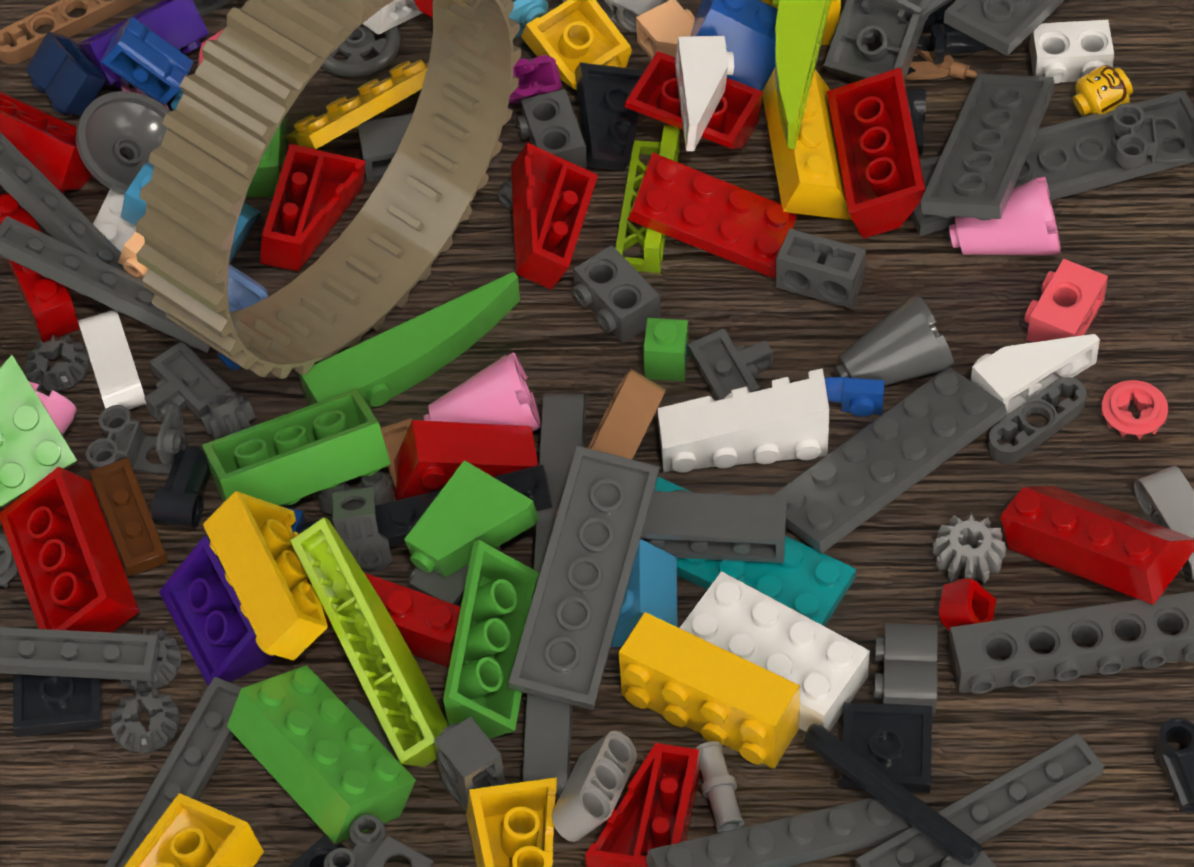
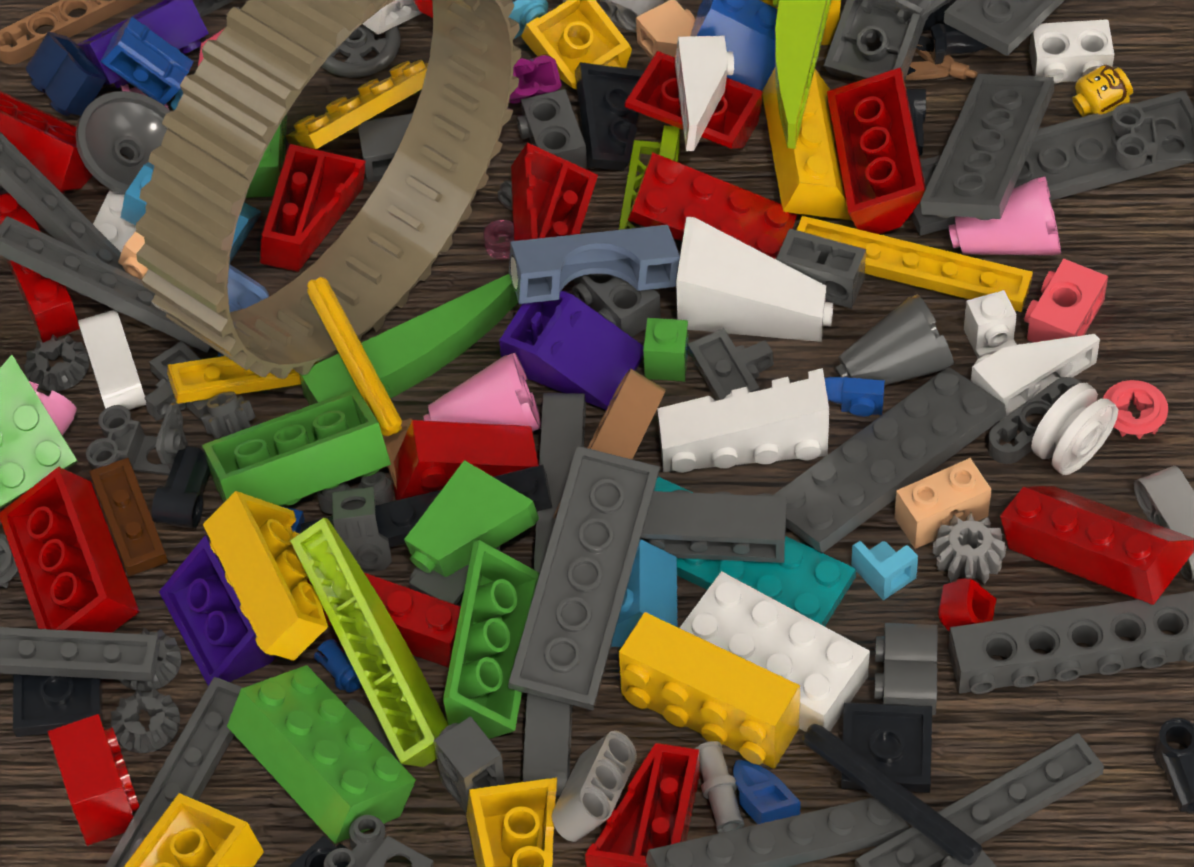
(95, 778): none -> red brick
(217, 375): none -> yellow tile
(338, 665): none -> blue pin
(354, 355): none -> yellow axle
(492, 233): none -> clear pink bush
(571, 348): none -> dark purple slope
(638, 255): none -> sand blue arch
(745, 290): none -> white slope
(763, 793): none -> blue plate
(884, 568): none -> medium azure panel
(926, 265): none -> yellow plate
(937, 498): none -> light nougat brick
(990, 323): none -> white brick
(1074, 428): none -> white wheel

